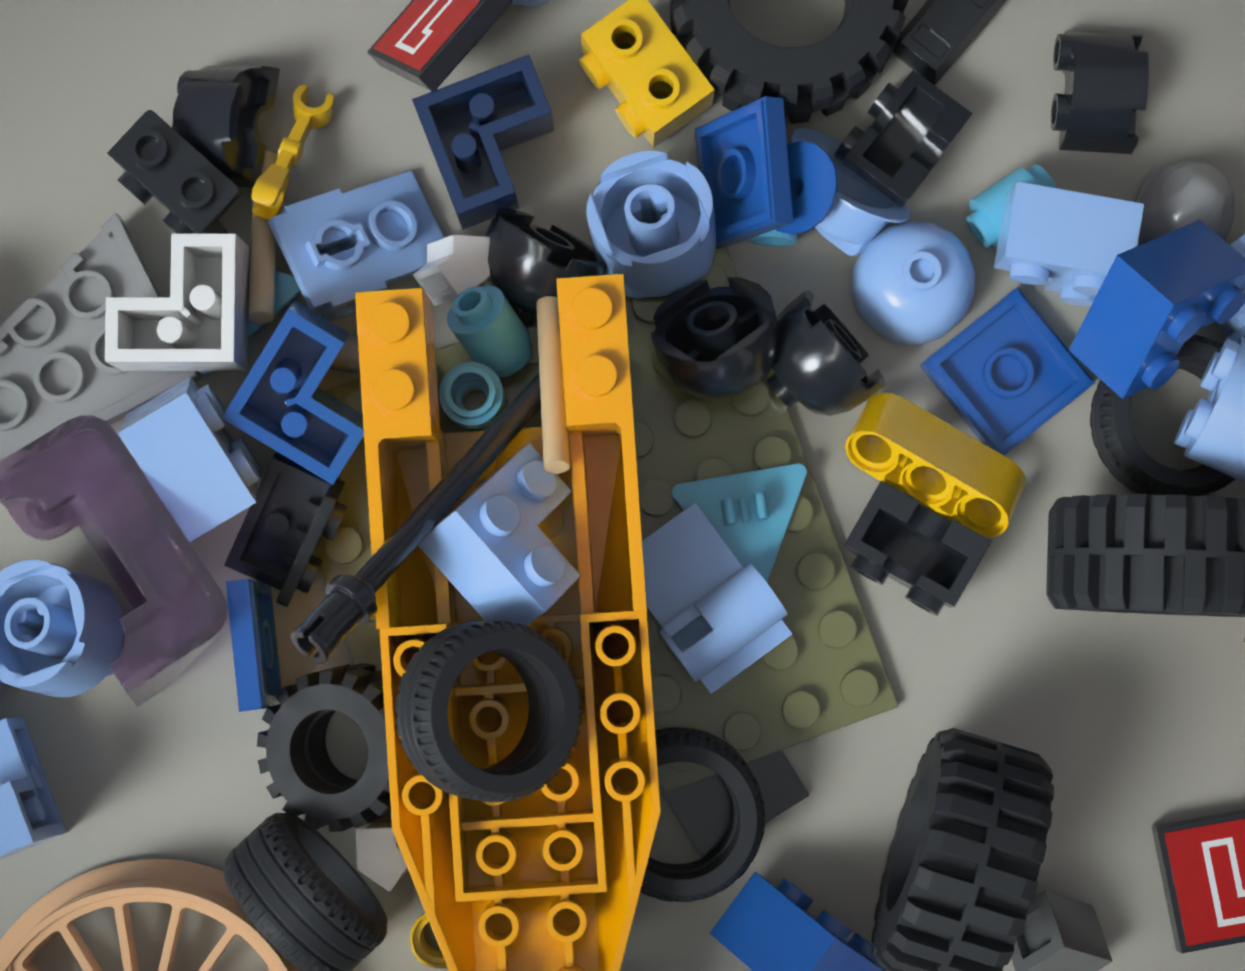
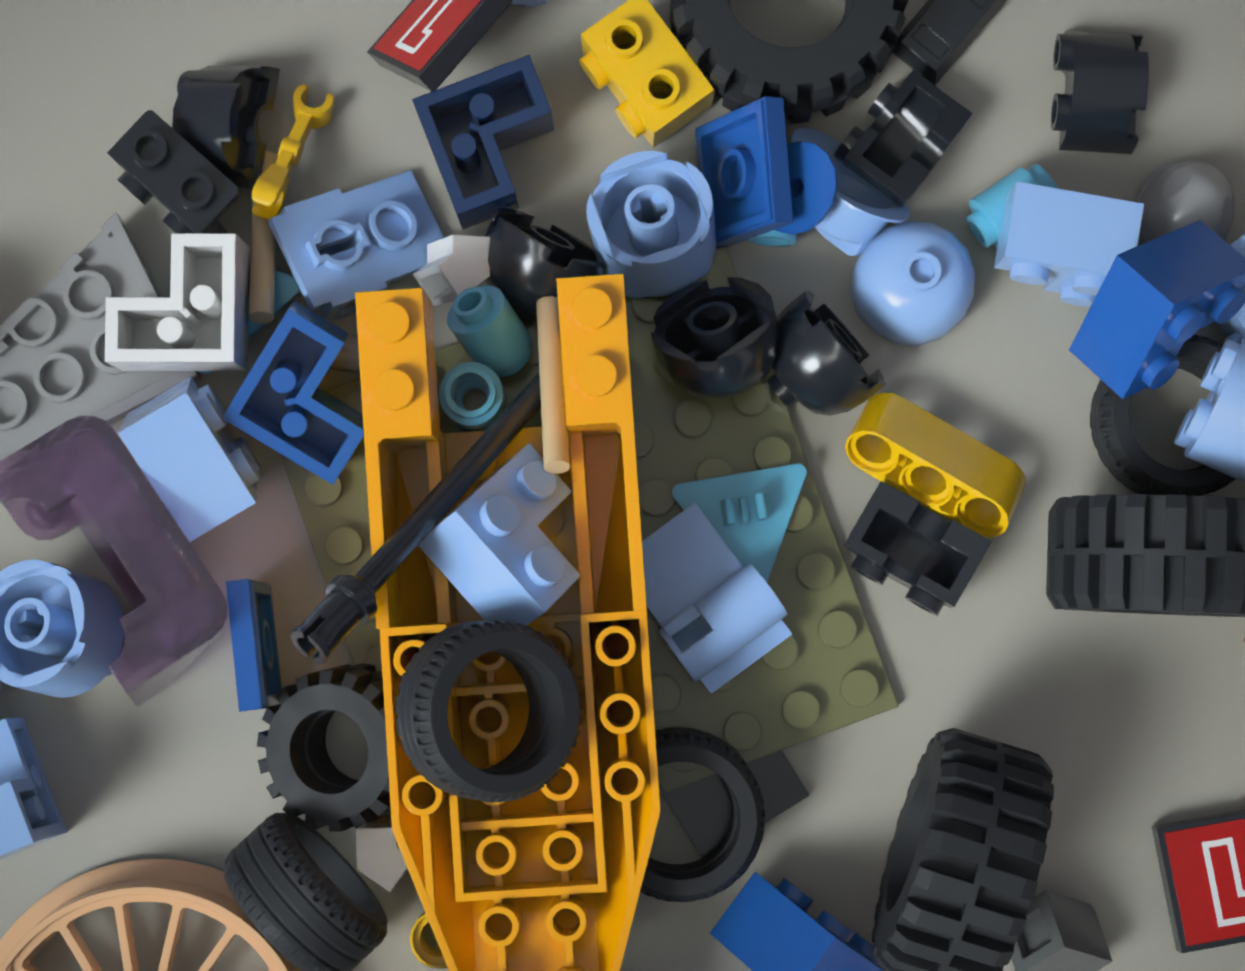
(285, 526): black bracket -> none
(1007, 373): blue tile -> none

